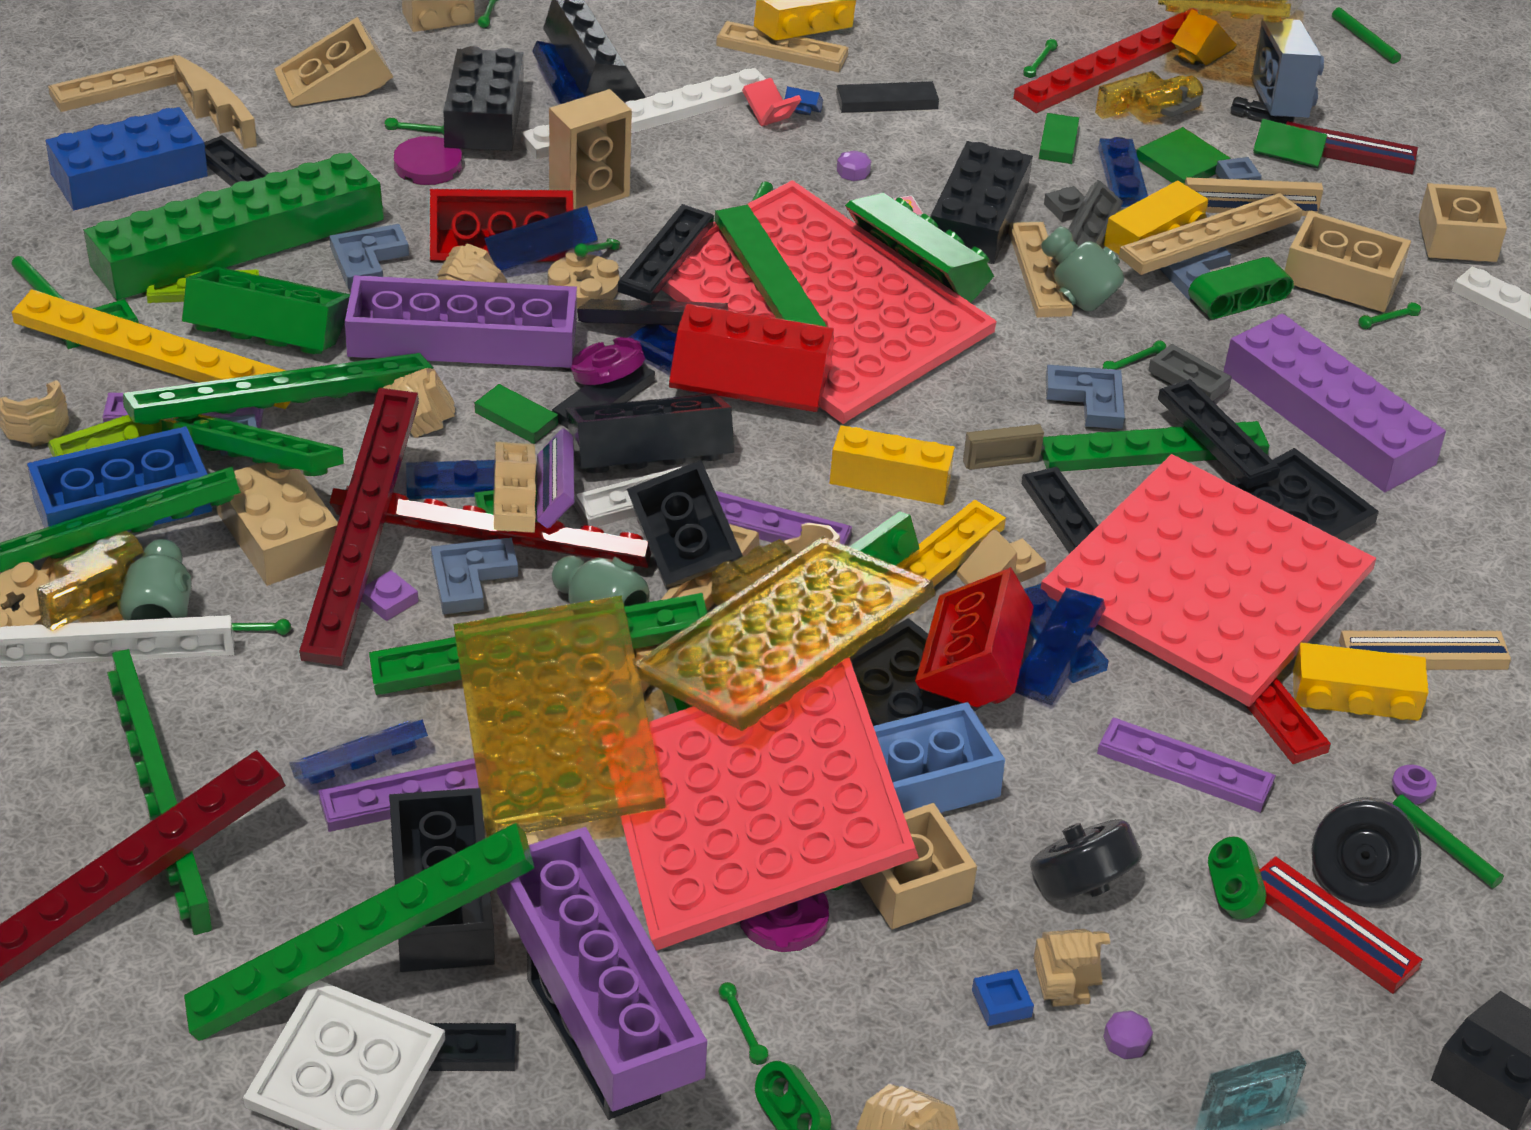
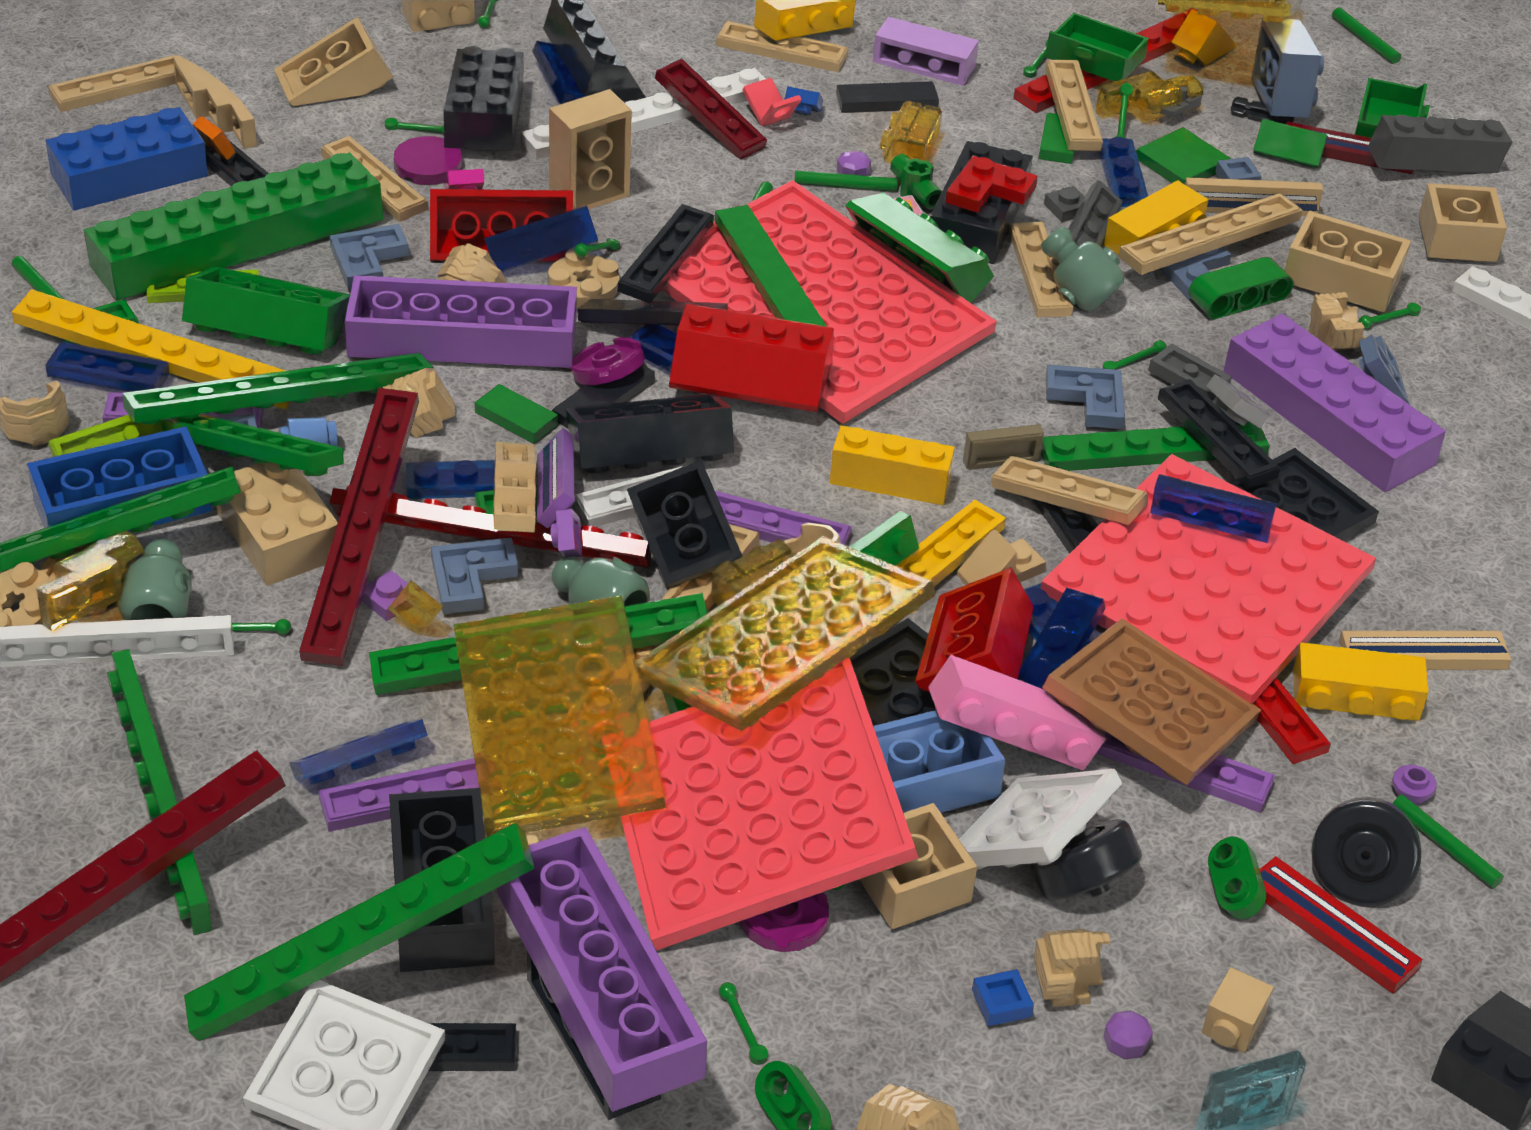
(106, 368): none -> clear blue plate
(214, 137): none -> orange tile
(312, 429): none -> medium blue brick
(397, 196): none -> tan tile
(415, 607): none -> clear yellow tile
(465, 179): none -> dark pink plate
(567, 533): none -> medium lavender plate
(710, 109): none -> dark red tile
(846, 180): none -> green bar
(912, 131): none -> clear yellow brick
(916, 179): none -> green axle
(925, 51): none -> lavender brick
(985, 178): none -> red plate
(1013, 713): none -> bright pink brick
(1038, 817): none -> white plate
(1070, 490): none -> tan tile
(1073, 105): none -> tan tile
(1097, 47): none -> green container
(1125, 91): none -> green hinge
(1152, 700): none -> medium nougat plate
(1213, 508): none -> clear blue plate
(1236, 403): none -> light grey plate
(1237, 1010): none -> tan brick
(1335, 322): none -> tan hair
(1382, 364): none -> sand blue plate
(1390, 100): none -> green container
(1439, 144): none -> dark grey brick

